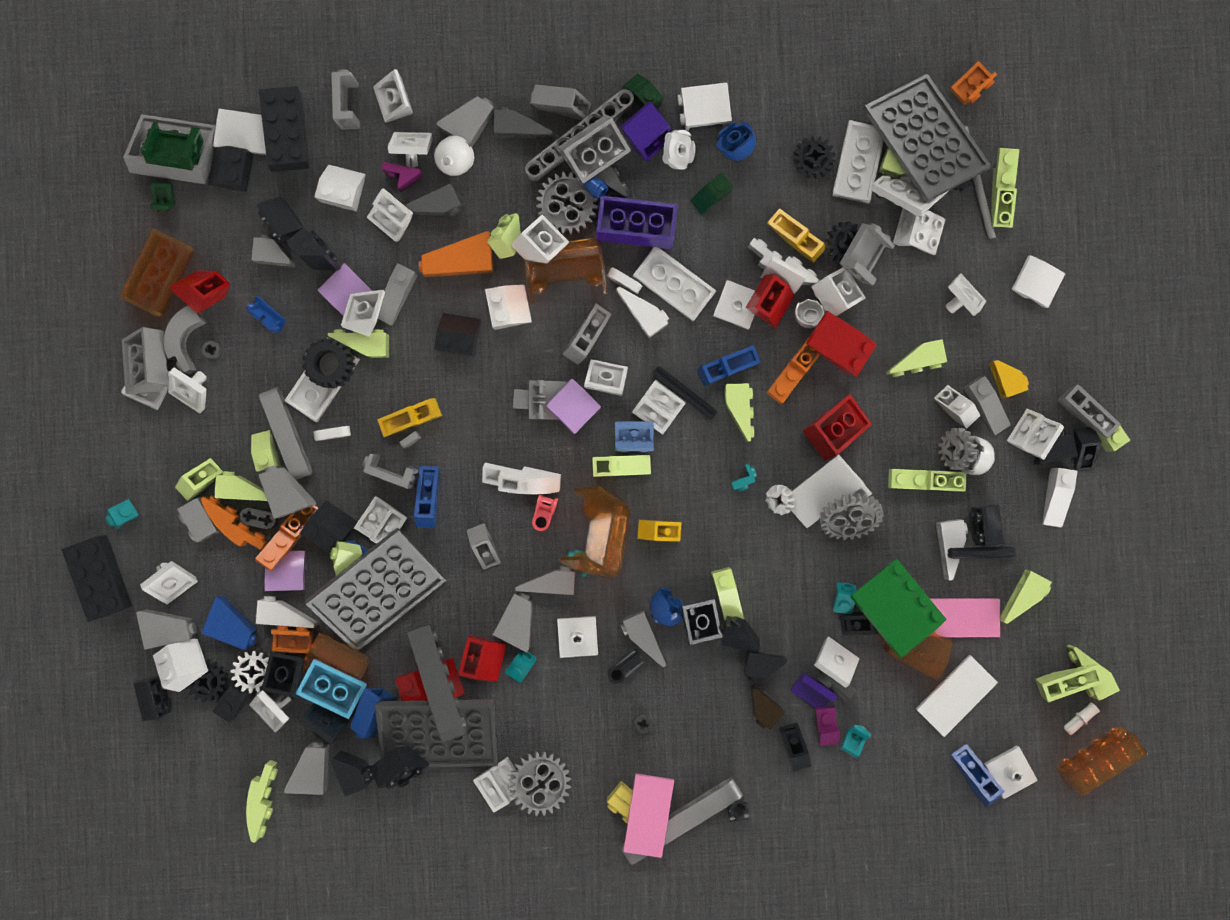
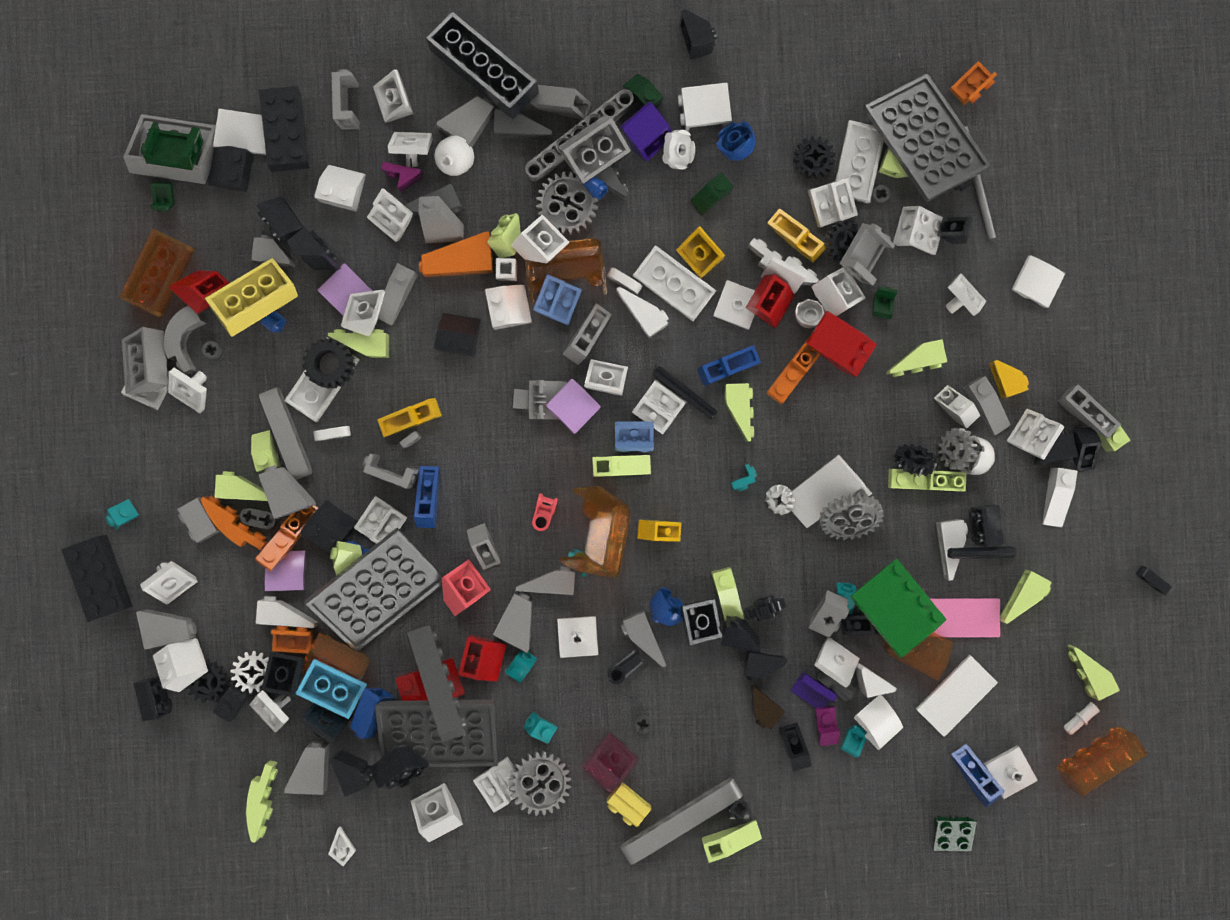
(198, 479): yellowish green slope -> none
(229, 625): blue slope -> none
(252, 297): none -> light yellow slope
(341, 847): none -> white piece
(436, 813): none -> white slope
(438, 221): none -> light grey slope
(463, 587): none -> coral slope
(482, 65): none -> black brick
(506, 269): none -> white brick
(521, 481): white slope -> none
(539, 728): none -> teal bracket
(557, 300): none -> medium blue slope
(609, 762): none -> clear pink slope
(636, 222): dark purple brick -> none
(648, 815): bright pink tile -> none
(697, 34): none -> black slope
(700, 252): none -> yellow slope
(730, 840): none -> yellowish green slope
(765, 608): none -> black gear
(828, 614): none -> light grey brick
(832, 202): none -> white slope
(837, 427): red slope -> none
(872, 684): none -> white slope
(879, 722): none -> white slope
(884, 302): none -> dark green bracket
(903, 193): white plate -> none
(915, 460): none -> black gear
(954, 834): none -> hinge
(955, 229): none -> black slope
(1004, 188): yellowish green slope -> none
(1067, 682): yellowish green slope -> none
(1153, 580): none -> black beam

